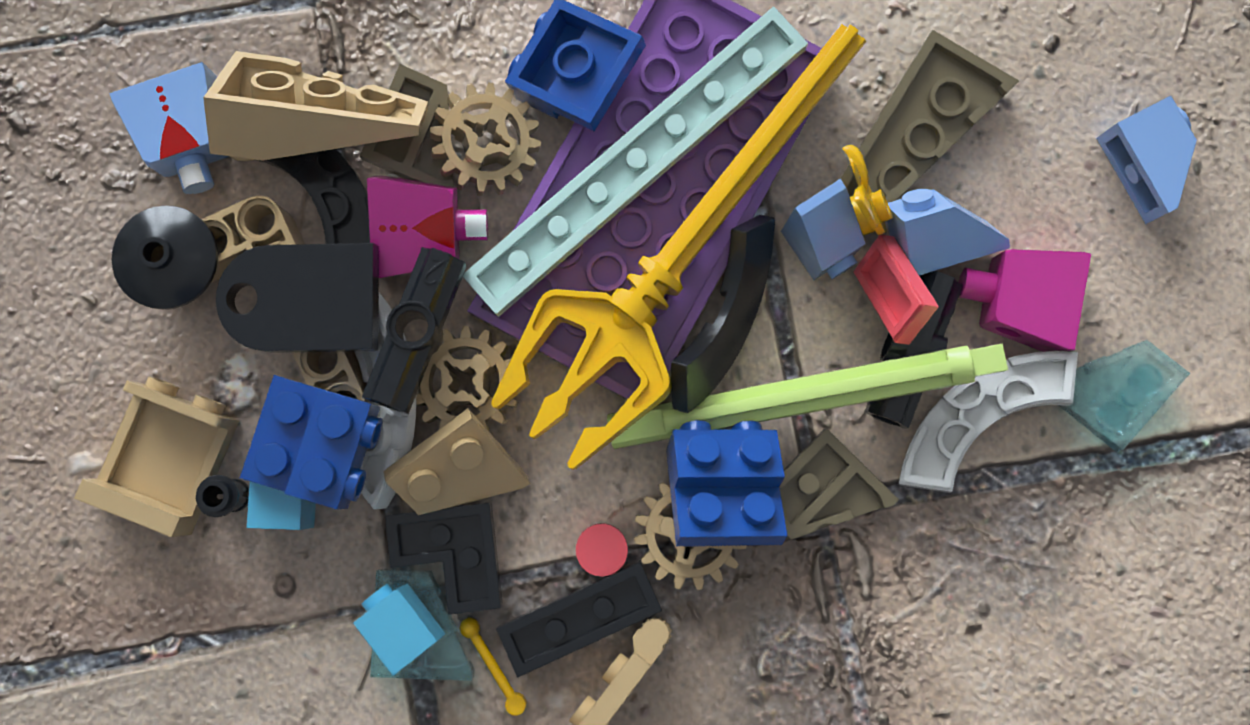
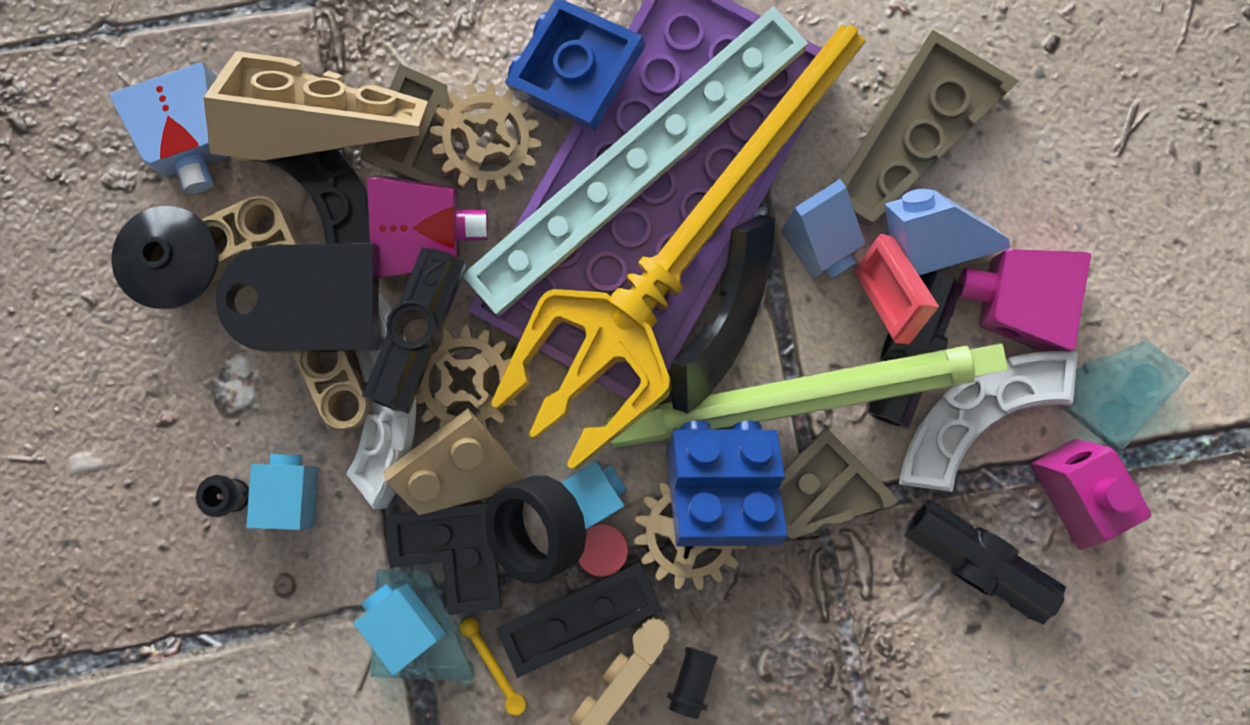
(161, 458): tan panel -> none
(312, 443): blue plate -> none
(560, 517): none -> black tyre
(596, 492): none -> medium azure brick
(692, 683): none -> black pin
(869, 206): yellow plate -> none
(985, 562): none -> black piece
(1094, 494): none -> dark pink torso
(1152, 156): light blue slope -> none

